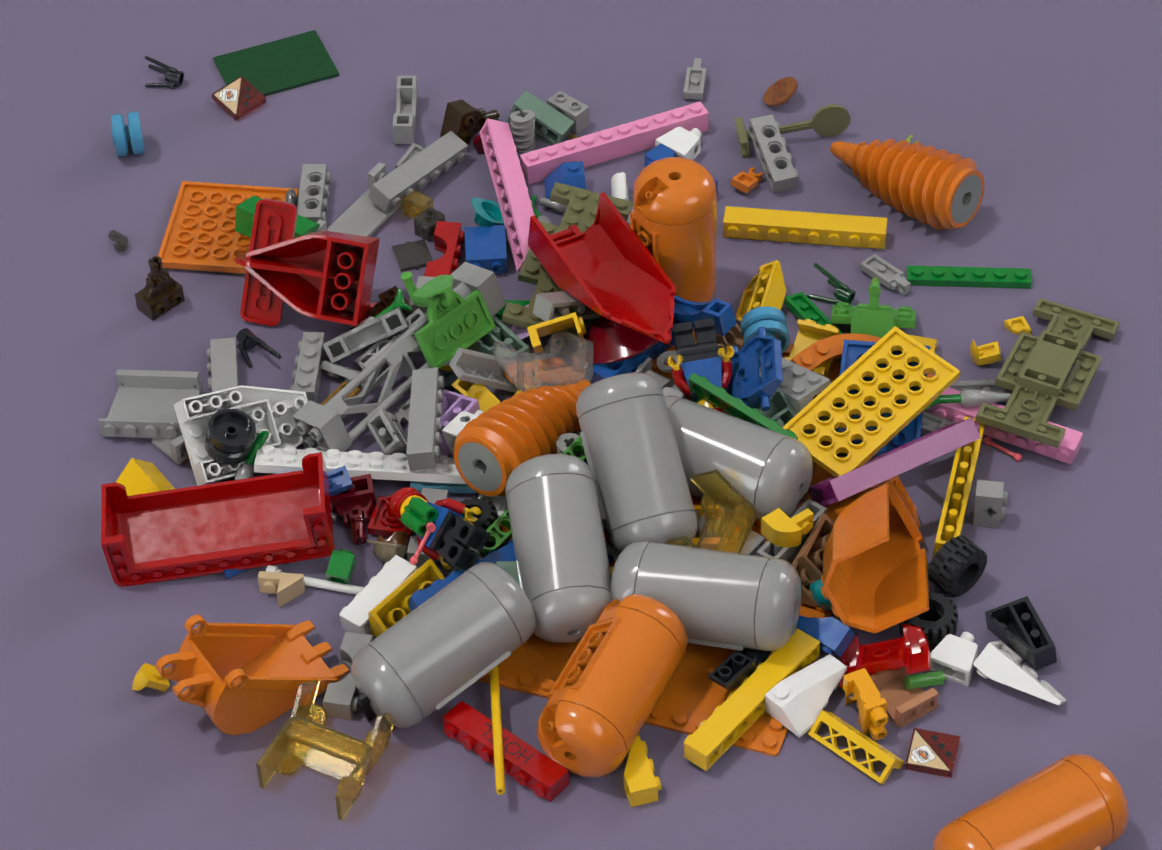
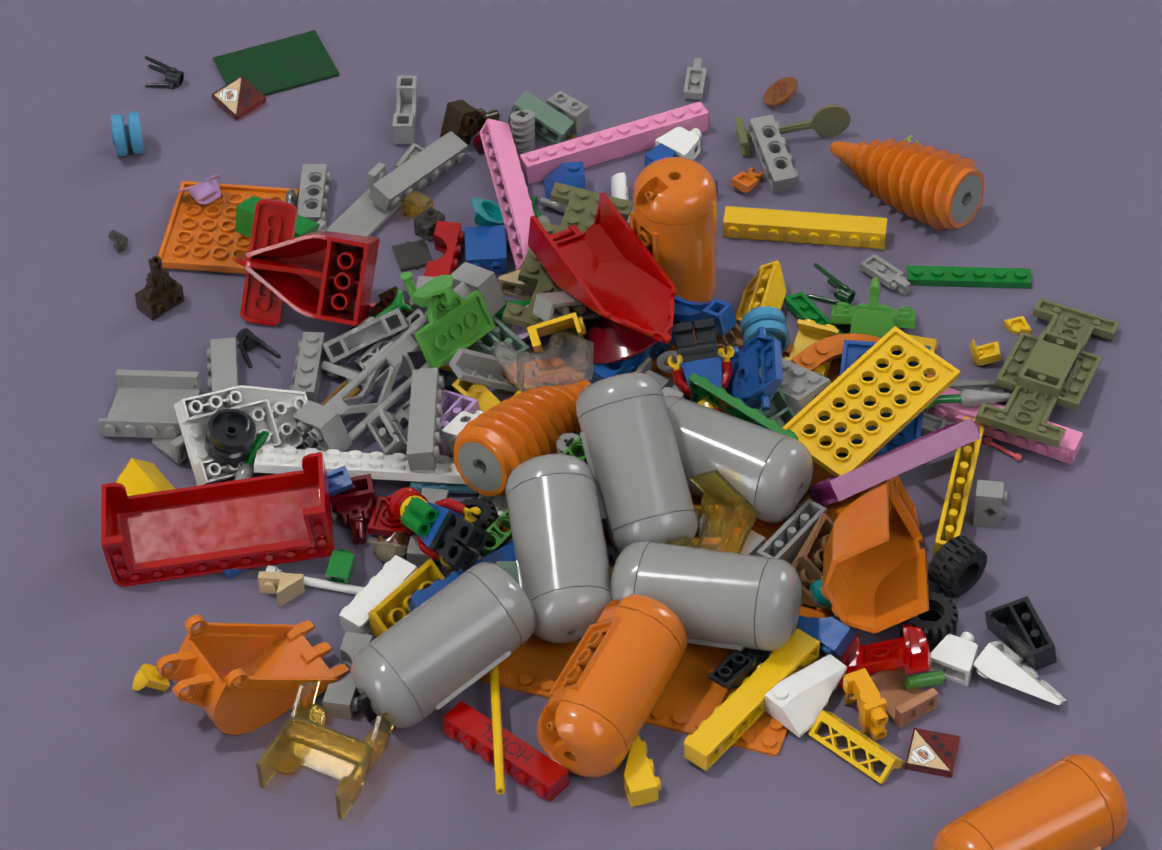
(205, 191): none -> lavender piece
(430, 528): coral hinge -> none
(513, 288): none -> tan slope
(786, 531): yellow brick -> none

